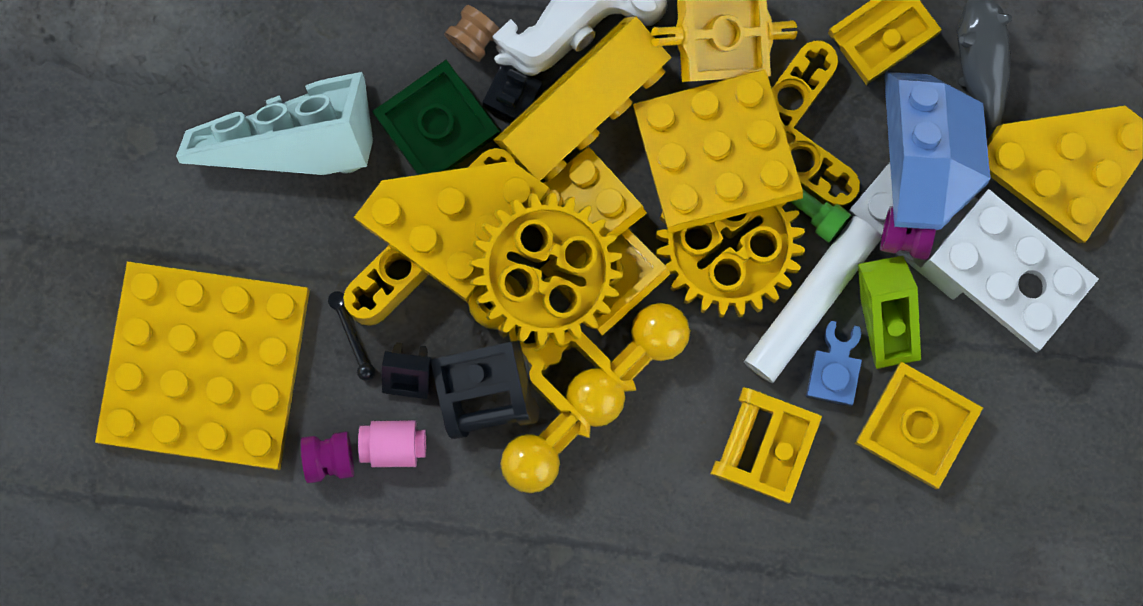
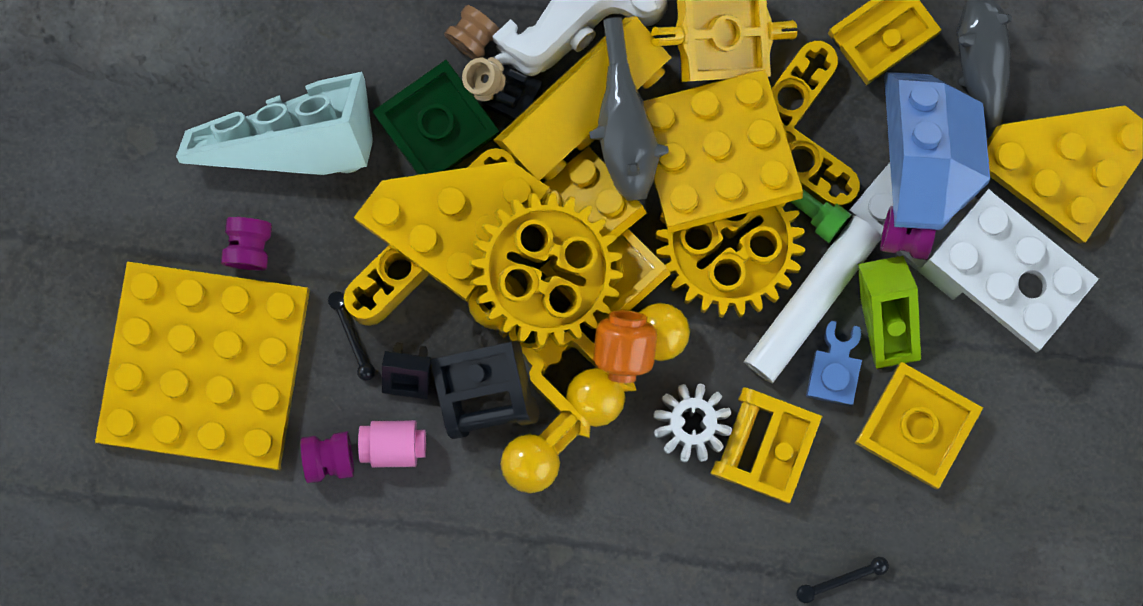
(246, 243): none -> magenta wheel
(475, 72): none -> tan plate
(623, 125): none -> dark grey piece
(625, 346): none -> orange head
(708, 423): none -> white gear
(806, 593): none -> black hinge

